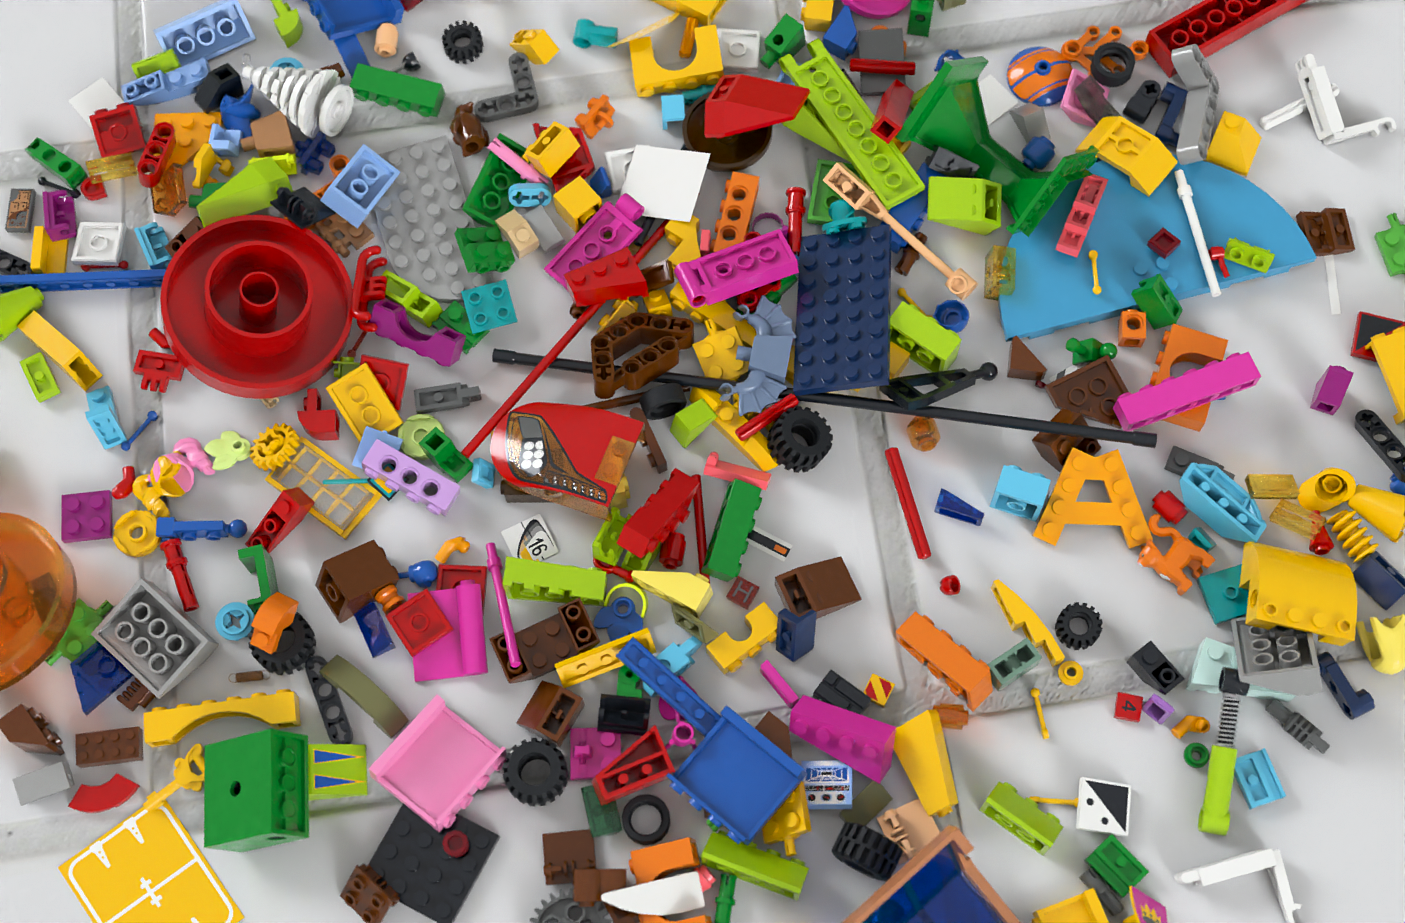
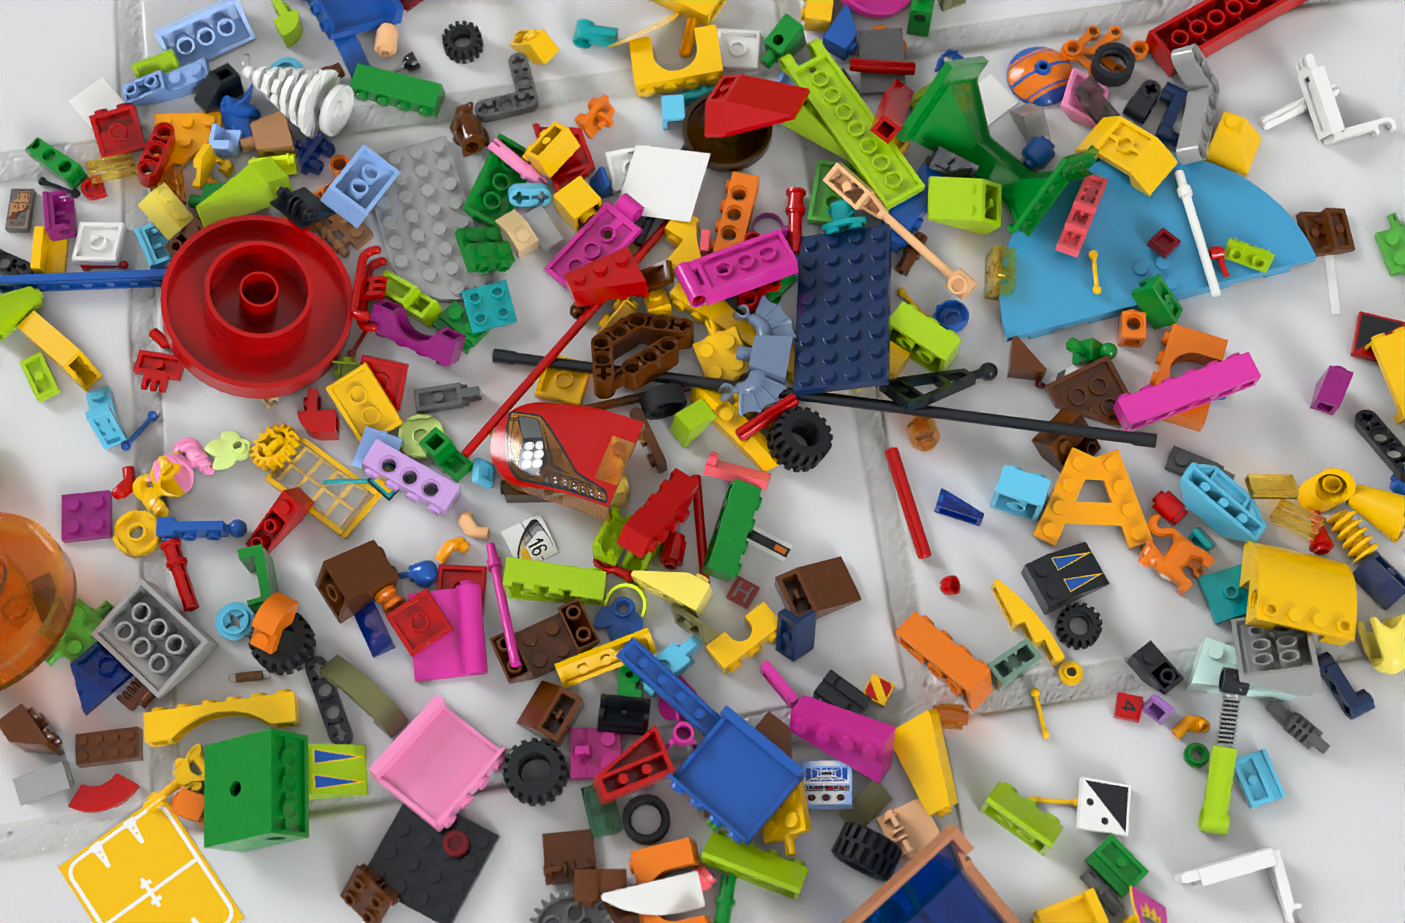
(166, 211): none -> light yellow brick
(188, 805): none -> orange brick
(470, 528): none -> light nougat arm
(562, 386): none -> yellow tile
(1063, 577): none -> black slope

